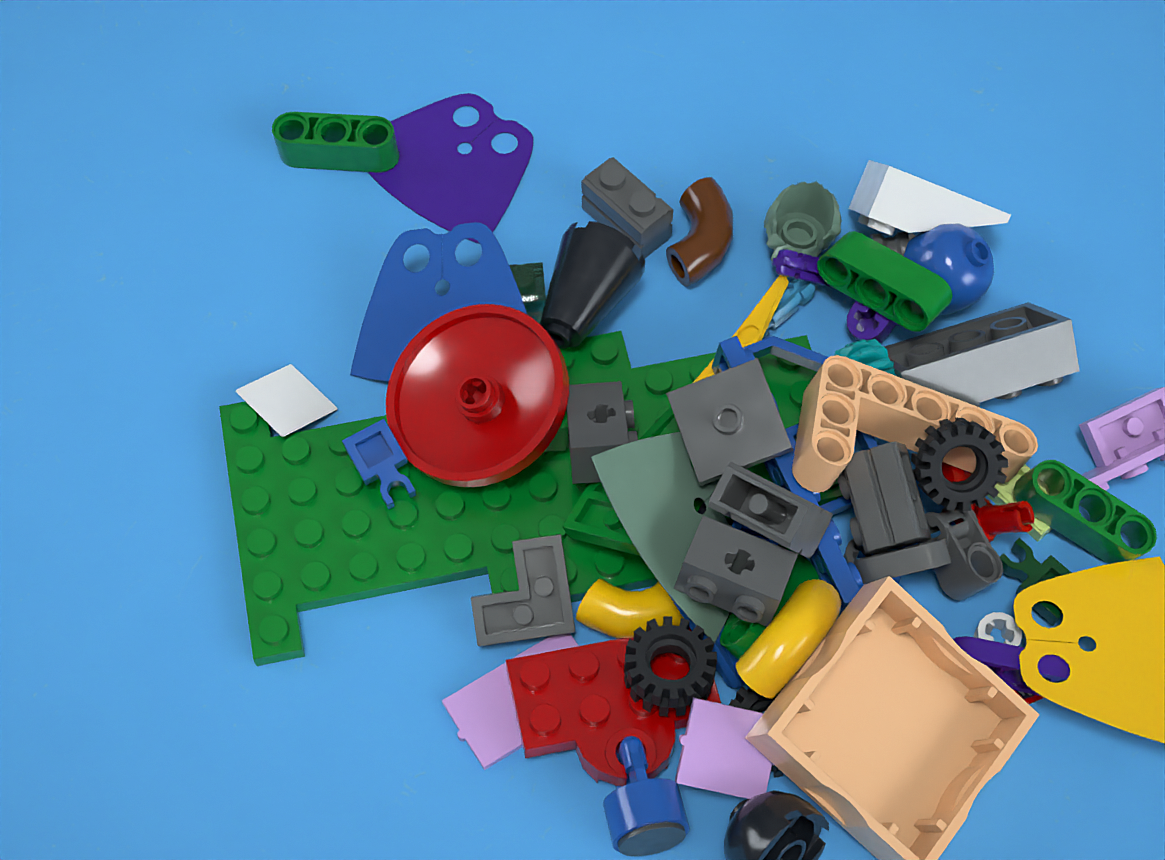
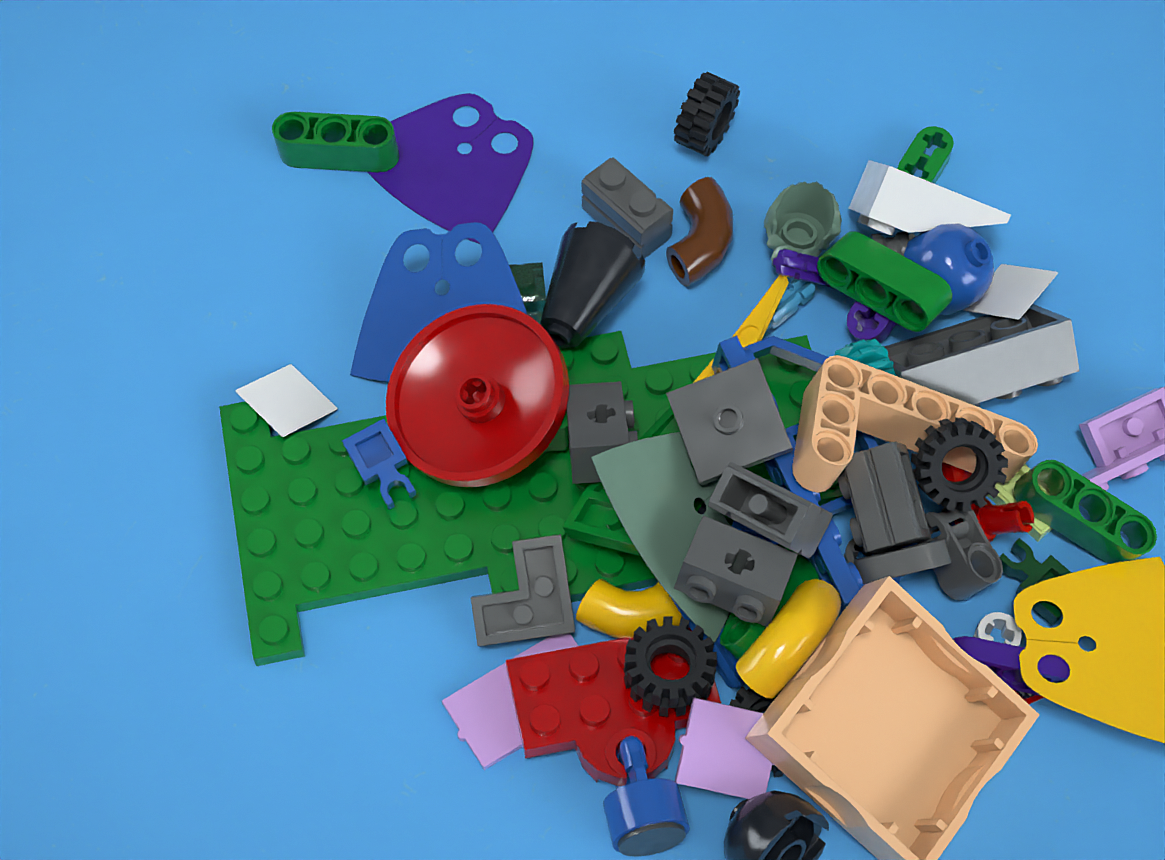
(706, 113): none -> black tyre
(930, 165): none -> green beam
(1013, 291): none -> white sticker

